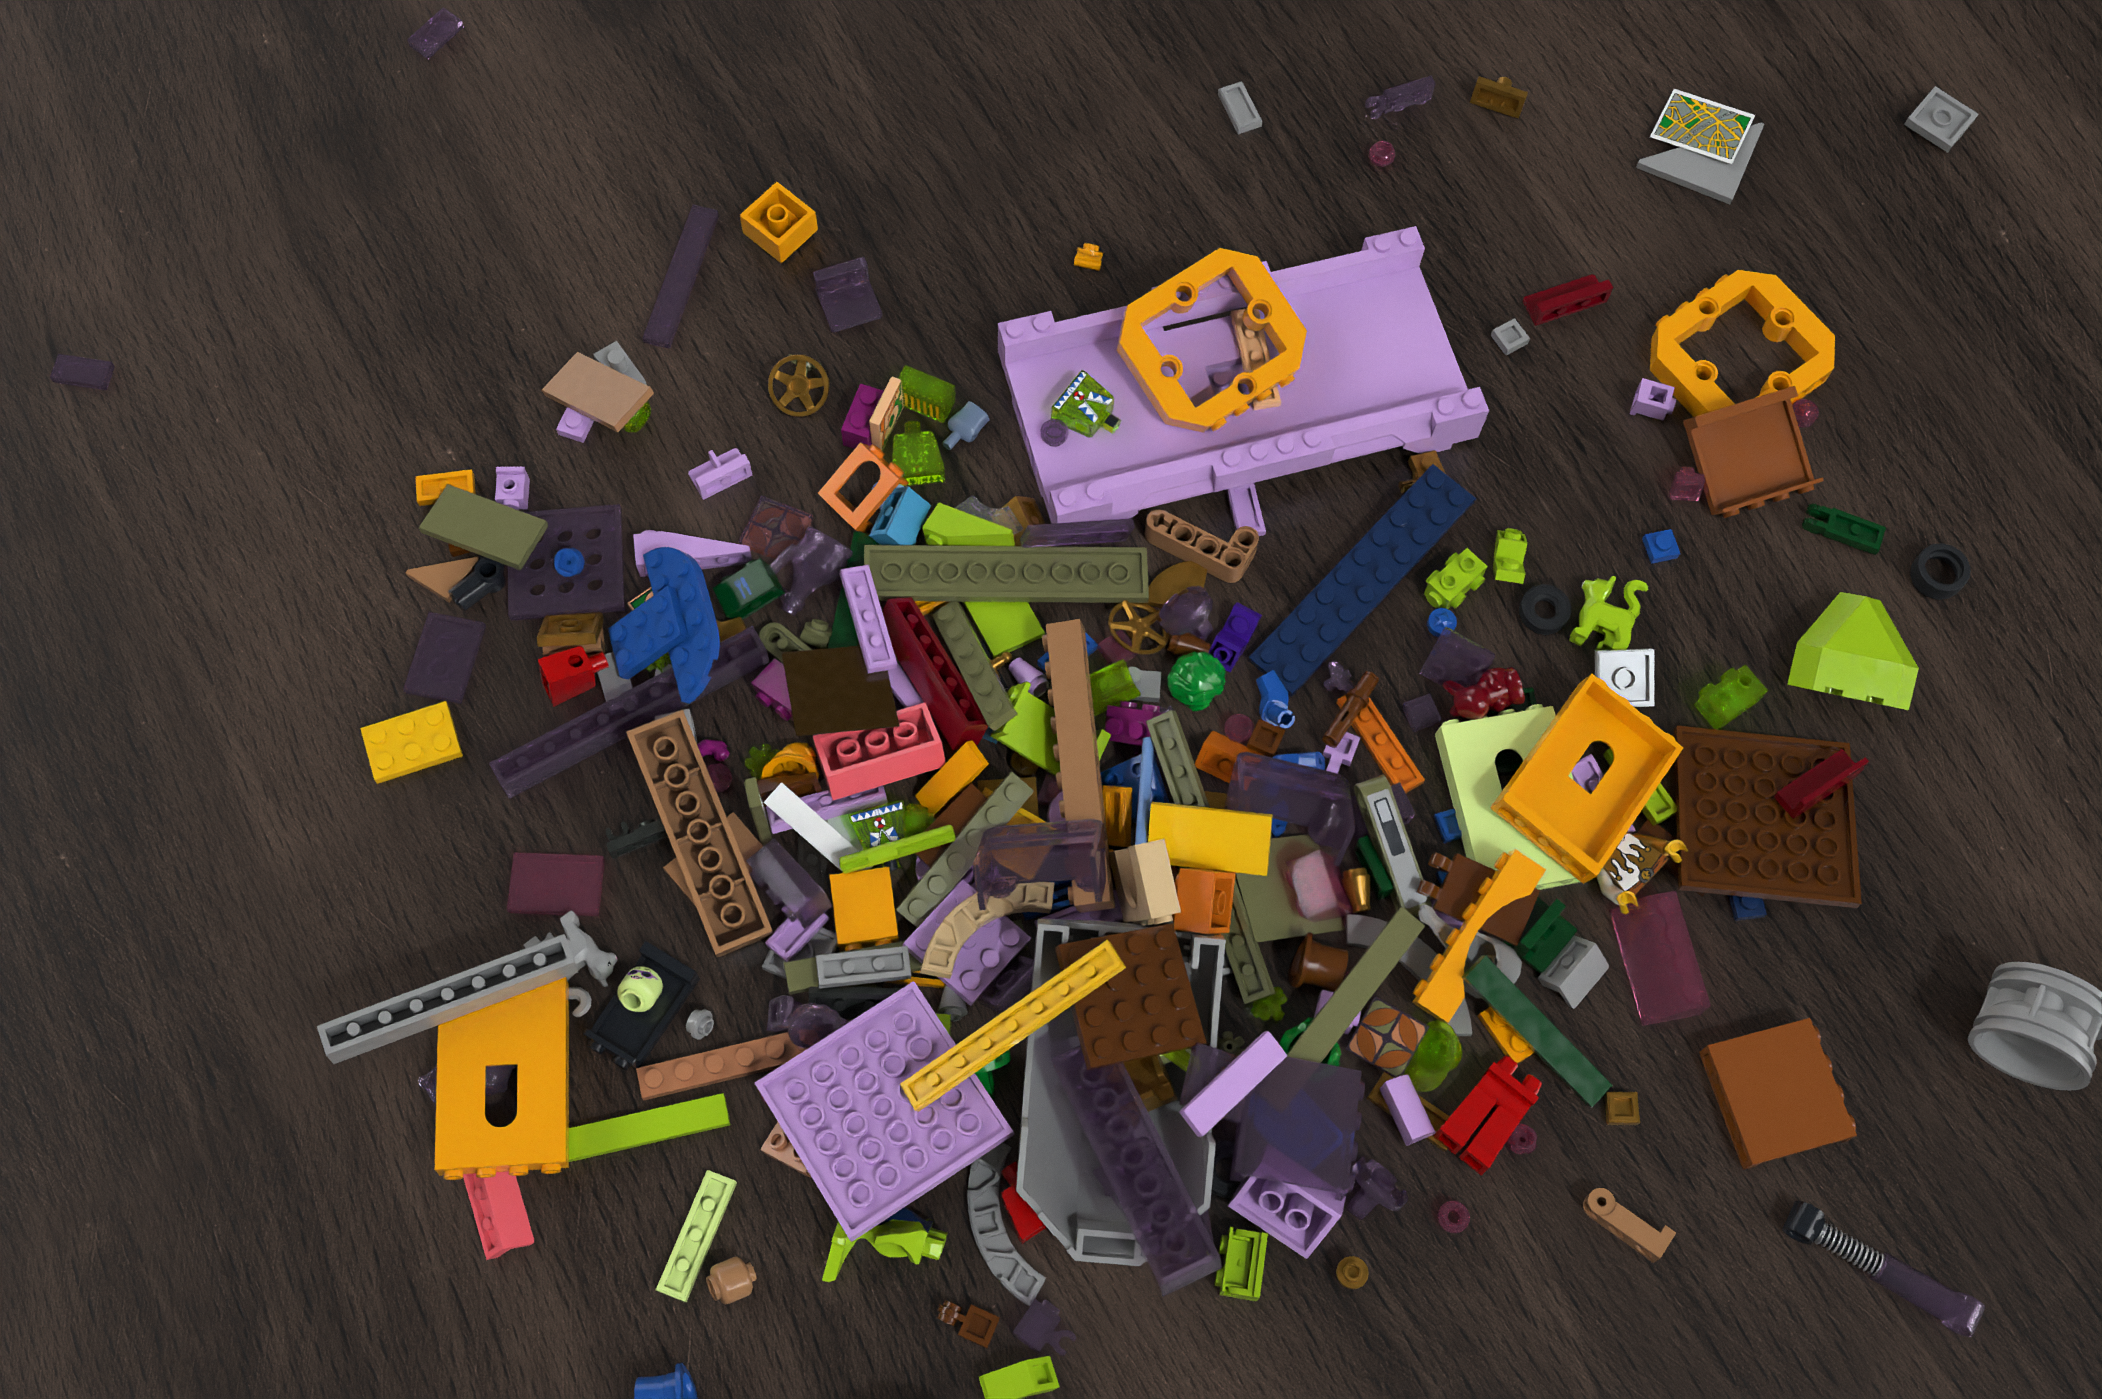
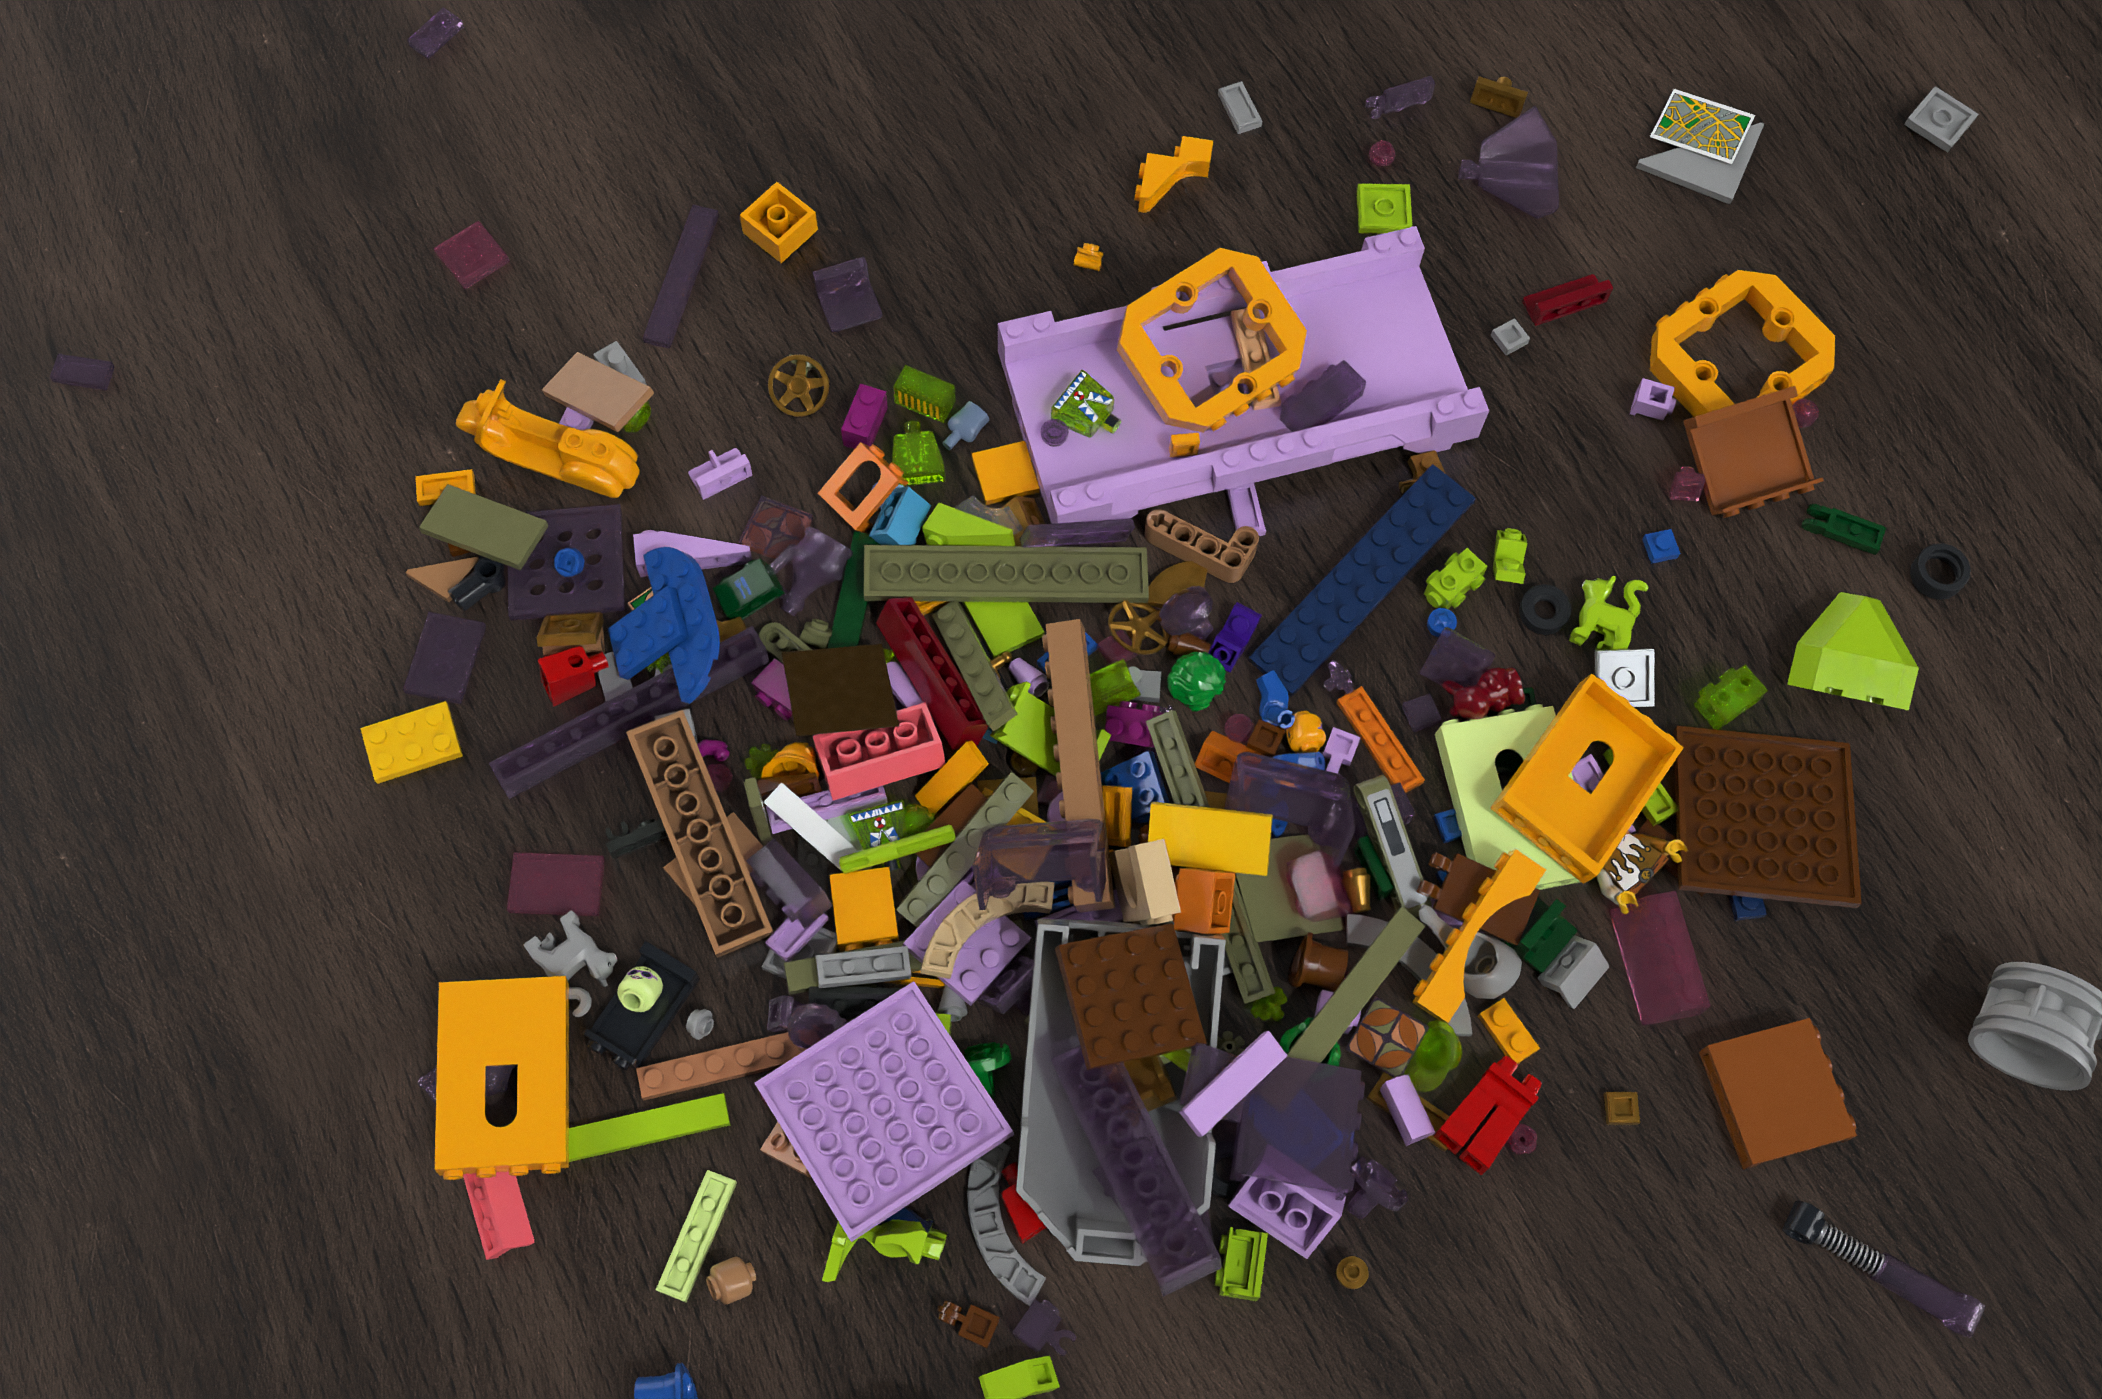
(447, 999): light grey brick -> none
(471, 255): none -> clear pink tile
(512, 487): lavender brick -> none
(574, 456): none -> light orange piece
(868, 619): lavender tile -> none
(886, 413): light nougat tile -> none
(1005, 472): none -> light orange tile
(1012, 1025): yellow tile -> none
(1144, 791): medium blue piece -> none
(1164, 171): none -> light orange arch
(1184, 445): none -> light orange tile
(1306, 733): none -> light orange head
(1323, 398): none -> clear purple brick
(1356, 700): reddish brown pin -> none
(1383, 207): none -> lime tile
(1462, 1213): clear pink plate -> none
(1519, 165): none -> clear purple panel
(1537, 1031): dark green tile -> none
(1625, 1225): medium nougat leg -> none
(1819, 783): dark red panel -> none

